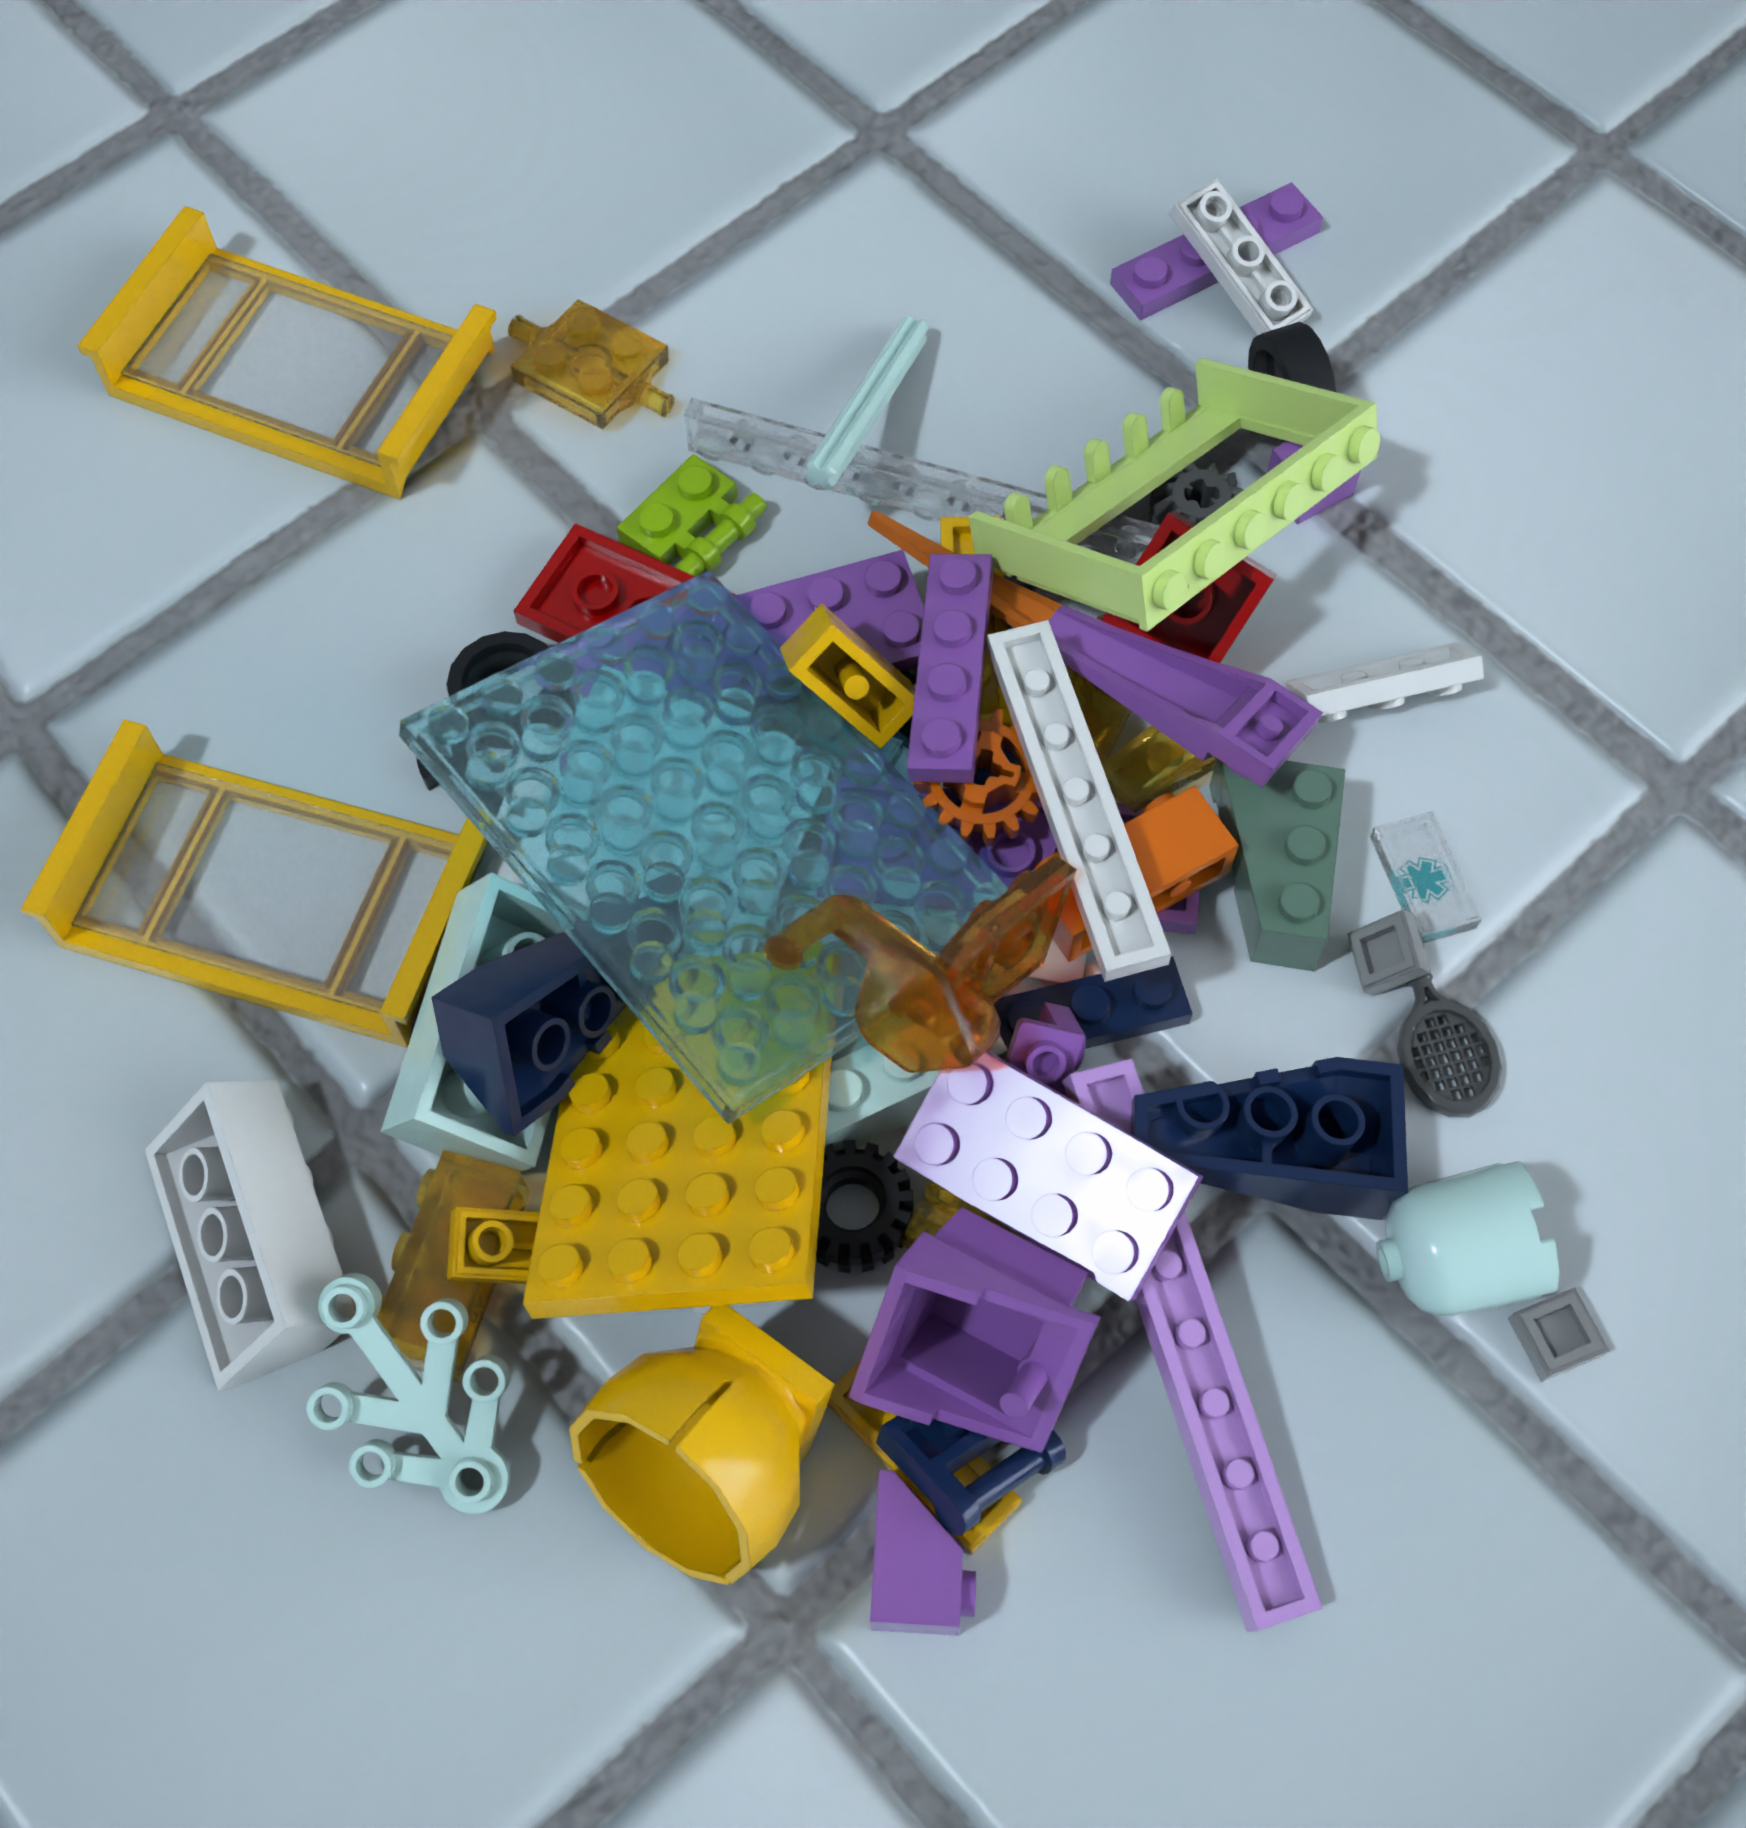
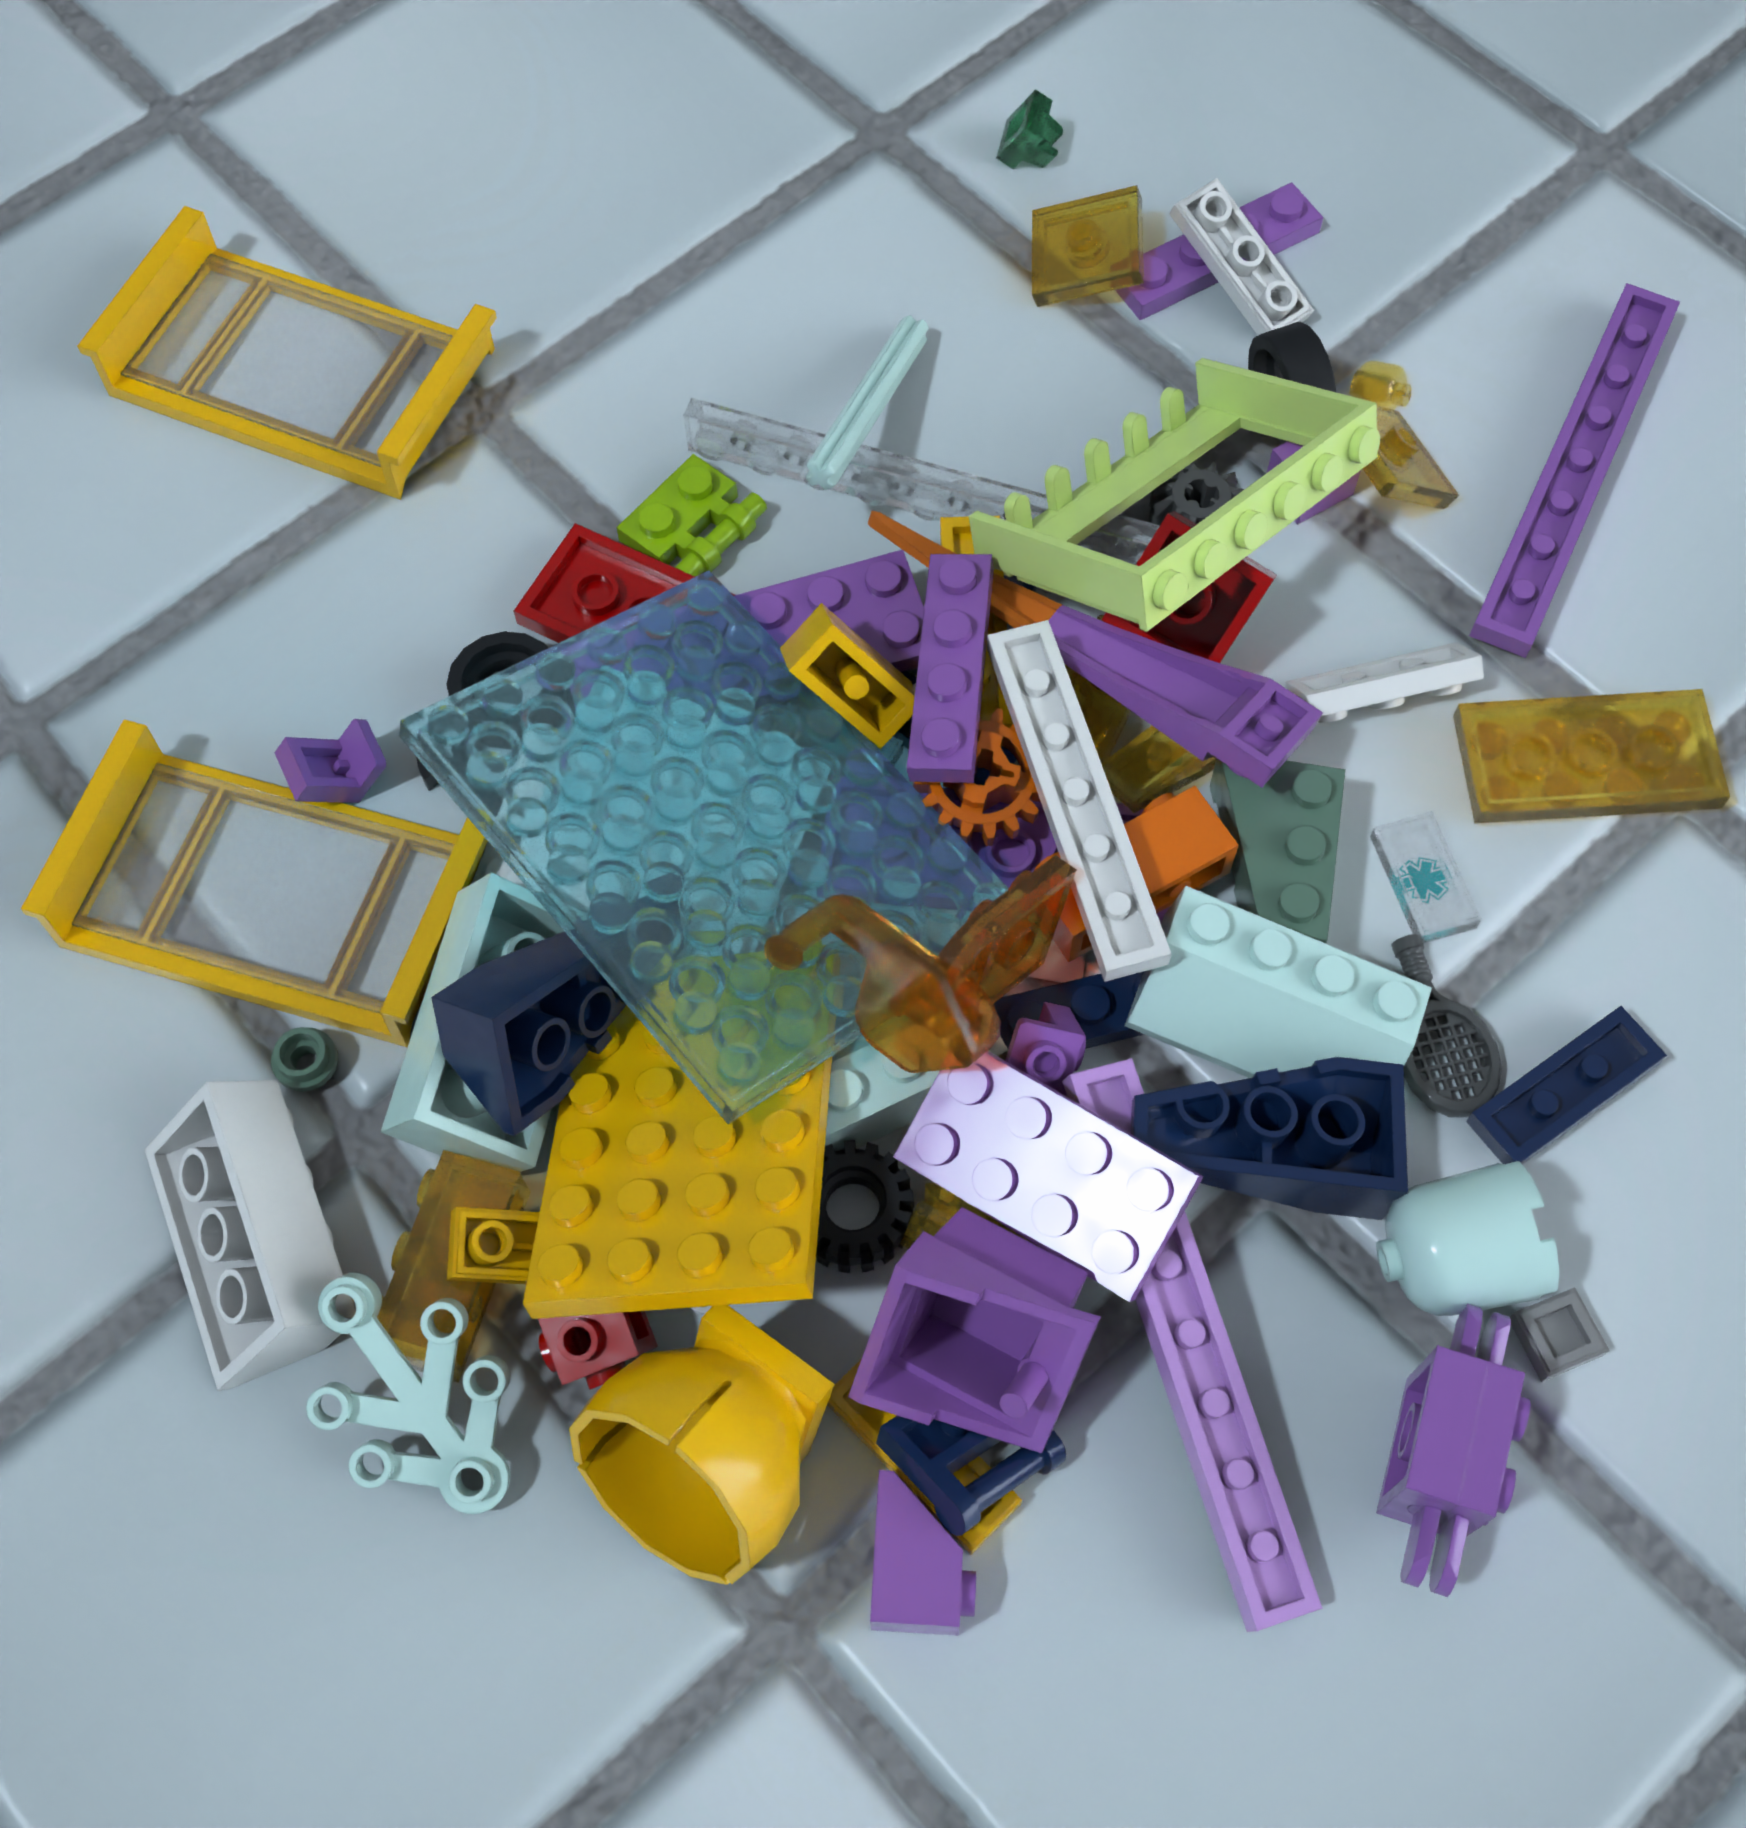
(292, 1047): none -> sand green plate
(330, 767): none -> medium lavender bracket
(590, 364): clear yellow plate -> none
(593, 1344): none -> red brick
(1030, 133): none -> clear green tile
(1087, 246): none -> clear yellow plate
(1270, 995): none -> light aqua slope
(1381, 384): none -> clear yellow piece
(1388, 952): light grey tile -> none
(1405, 466): none -> clear yellow plate
(1454, 1447): none -> medium lavender brick
(1566, 1088): none -> dark blue plate
(1574, 472): none -> medium lavender plate
(1590, 756): none -> clear yellow plate

